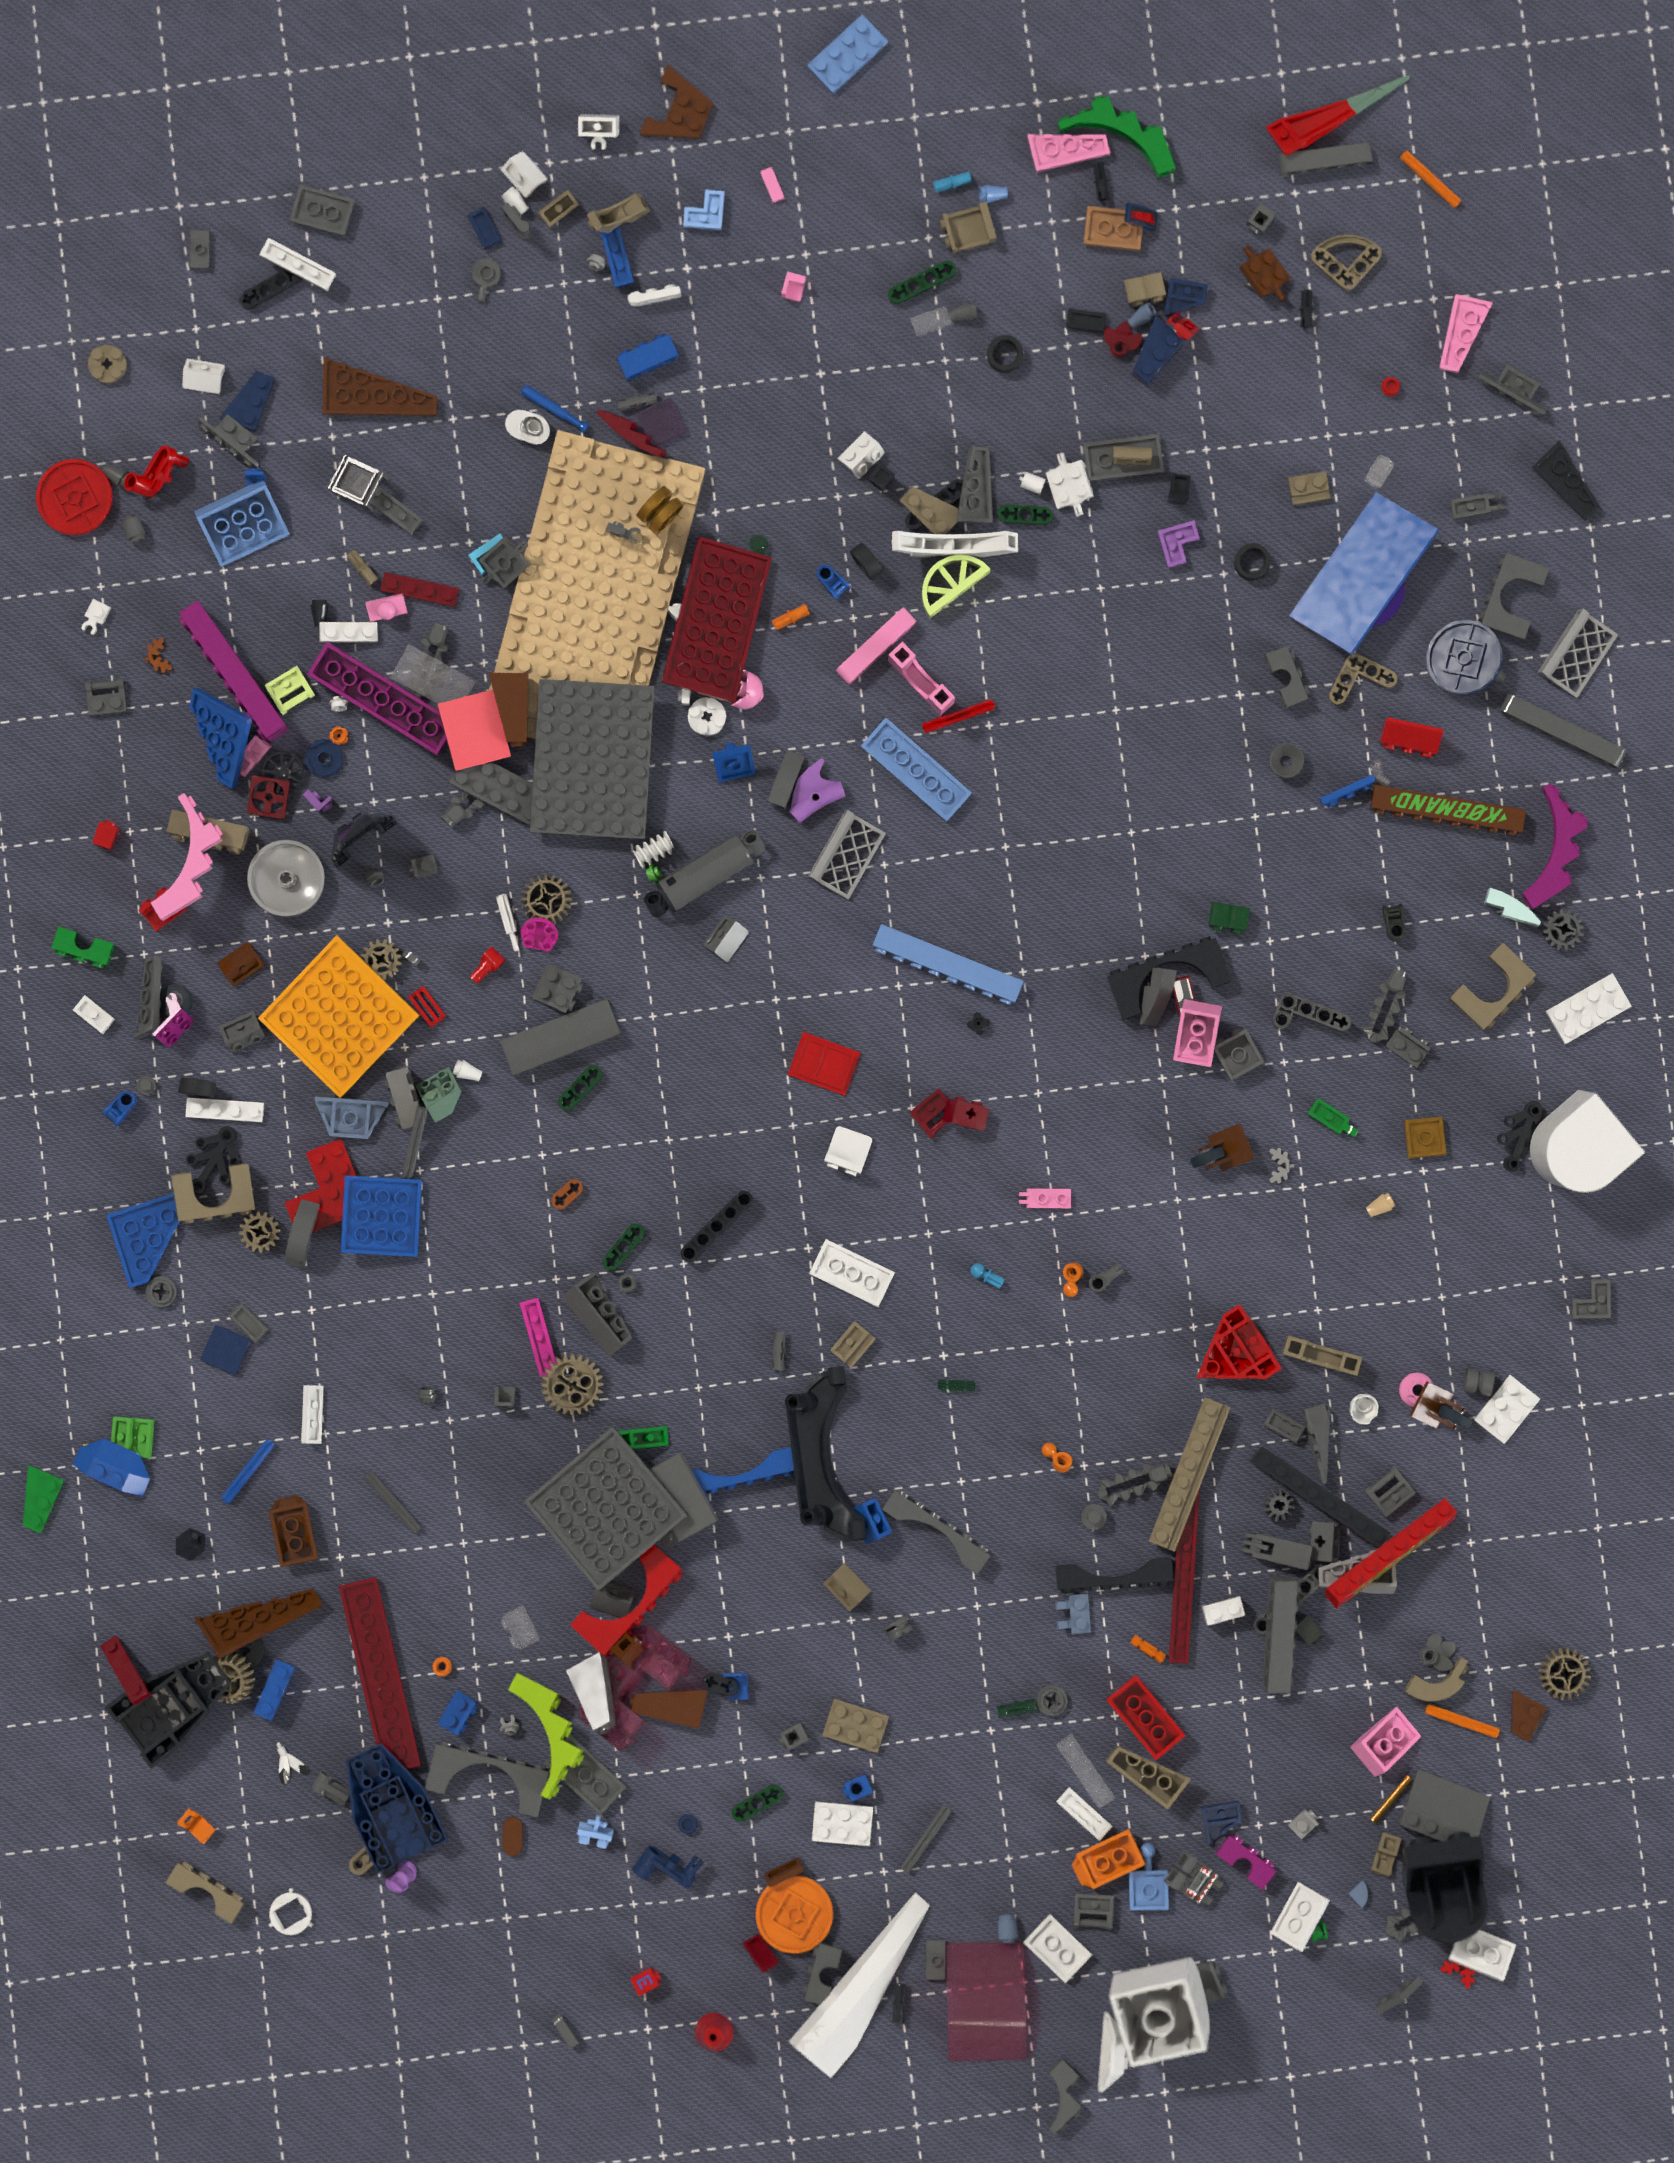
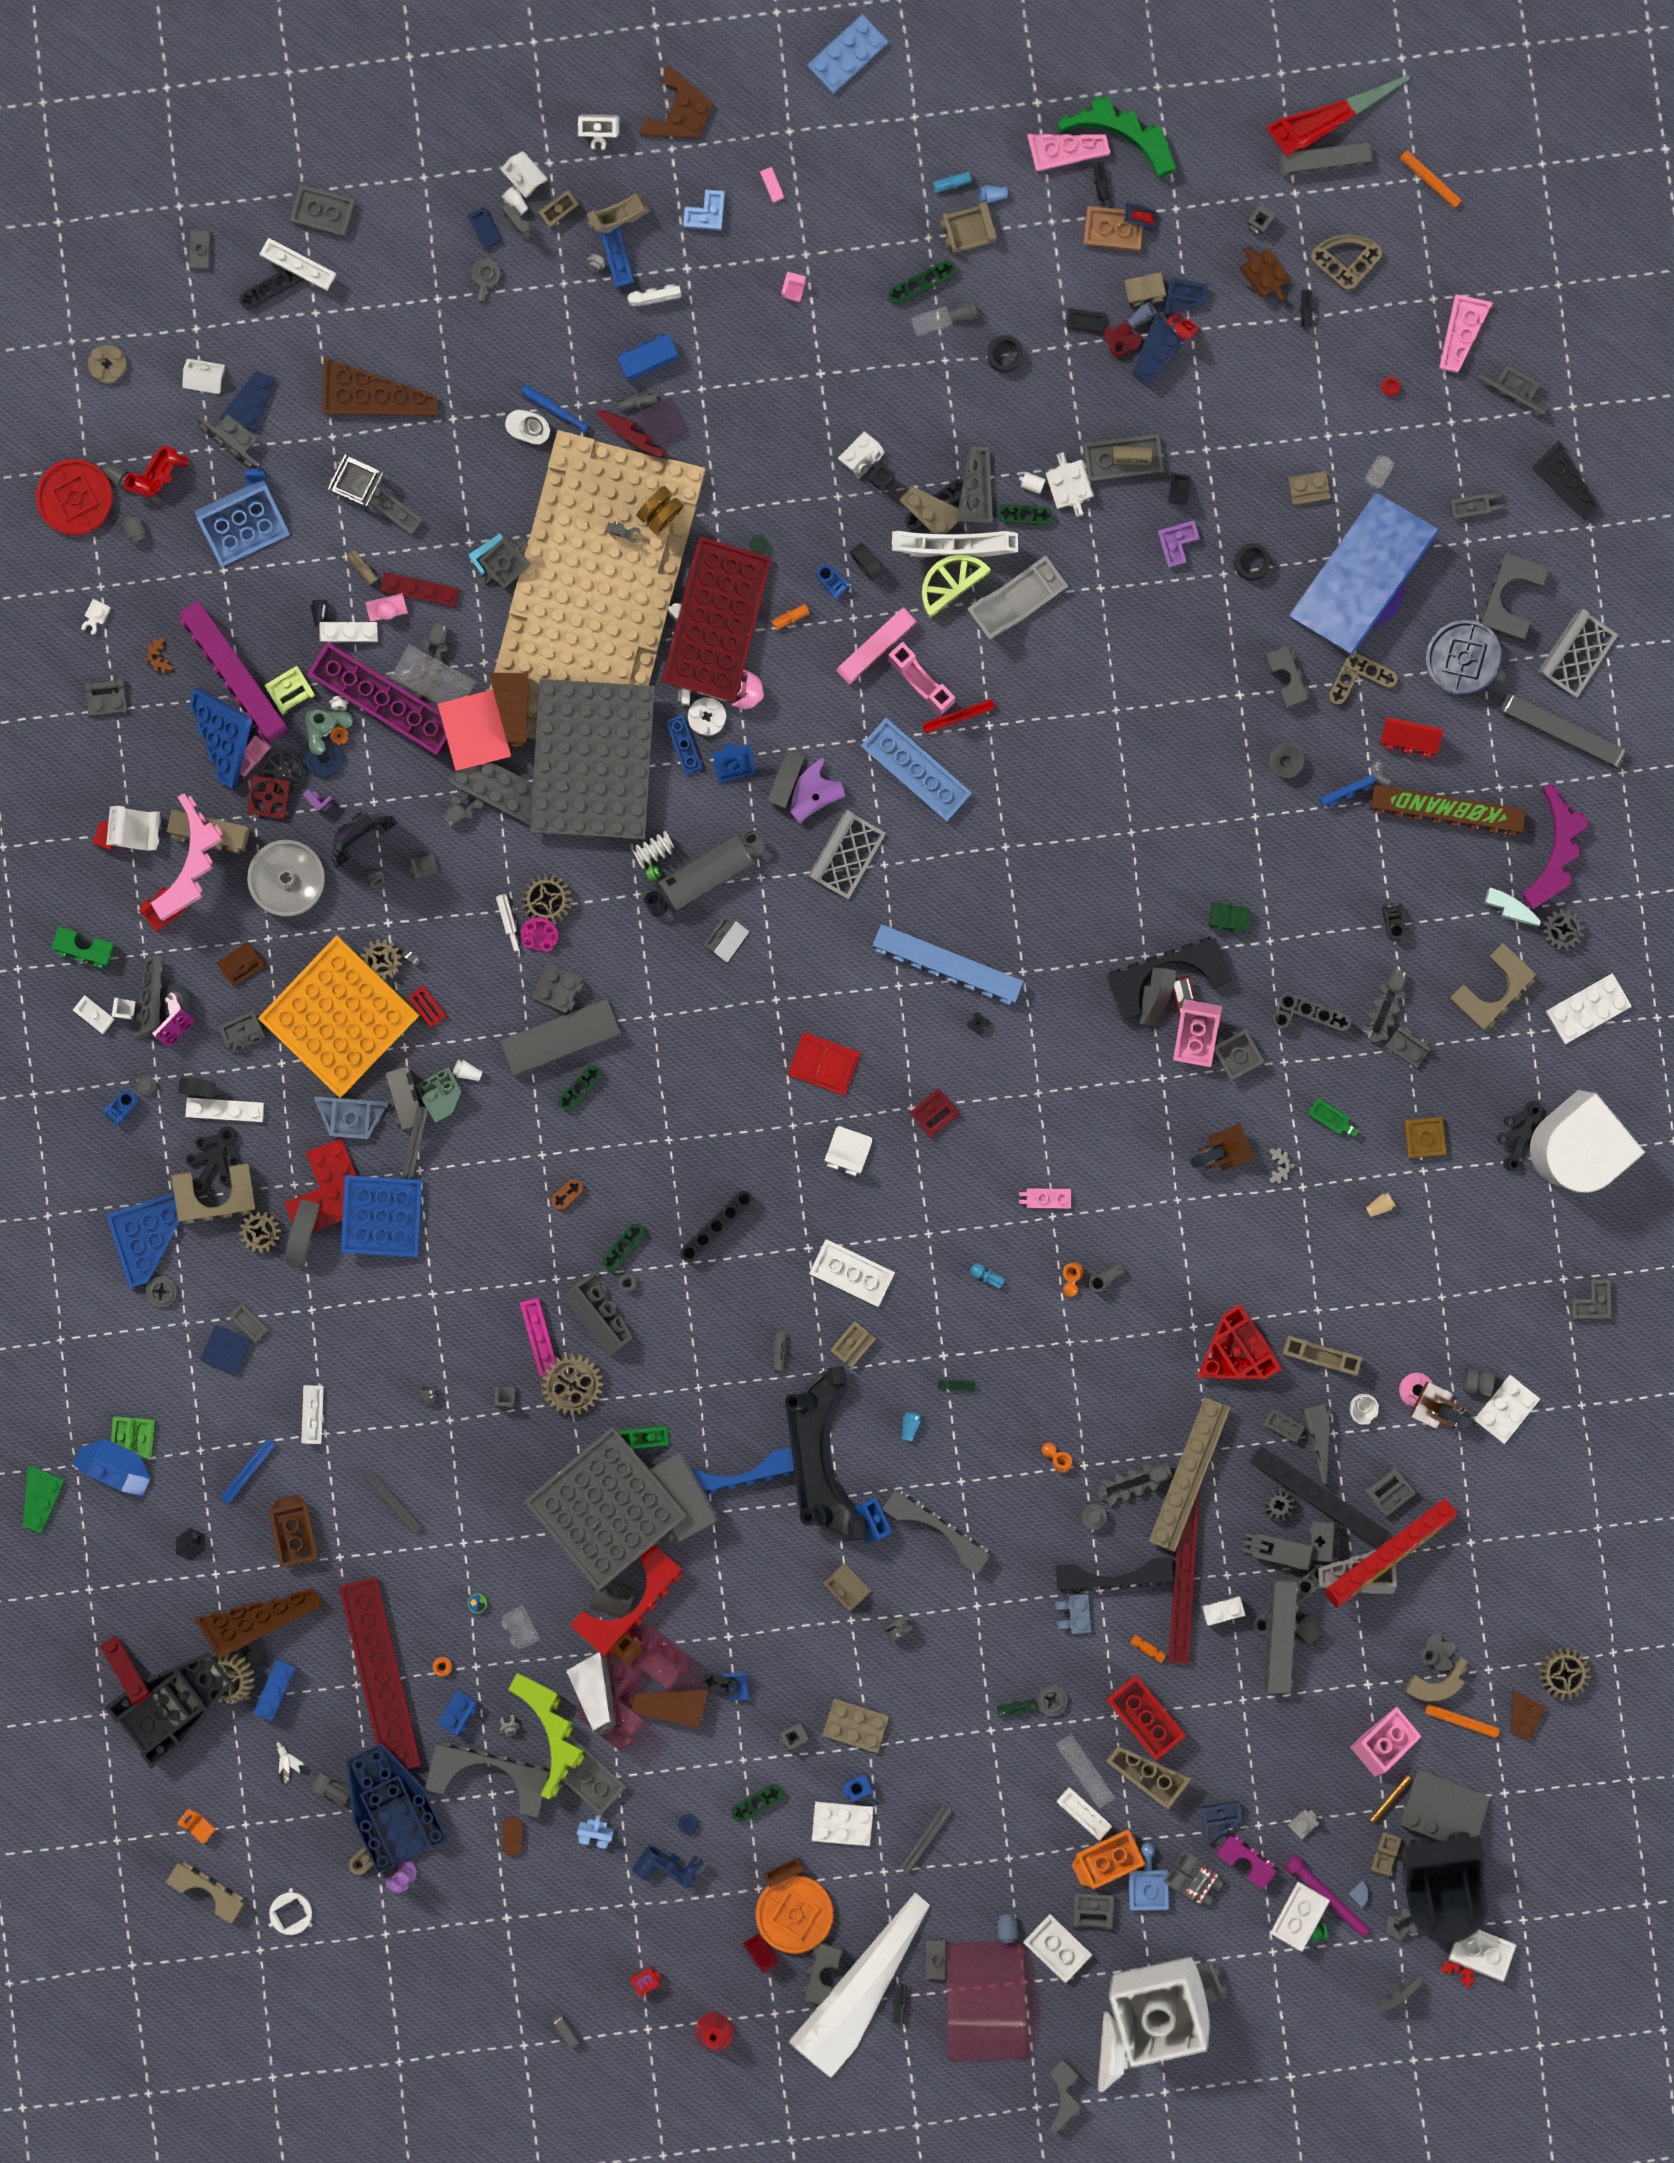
(124, 1009): none -> white panel
(133, 828): none -> white panel
(321, 723): none -> sand green head
(477, 1603): none -> tile
(490, 961): red pin -> none
(680, 733): none -> blue tile
(910, 1425): none -> dark azure cone
(974, 1118): dark red brick -> none
(1018, 598): none -> light grey windscreen
(1294, 1865): none -> magenta piece

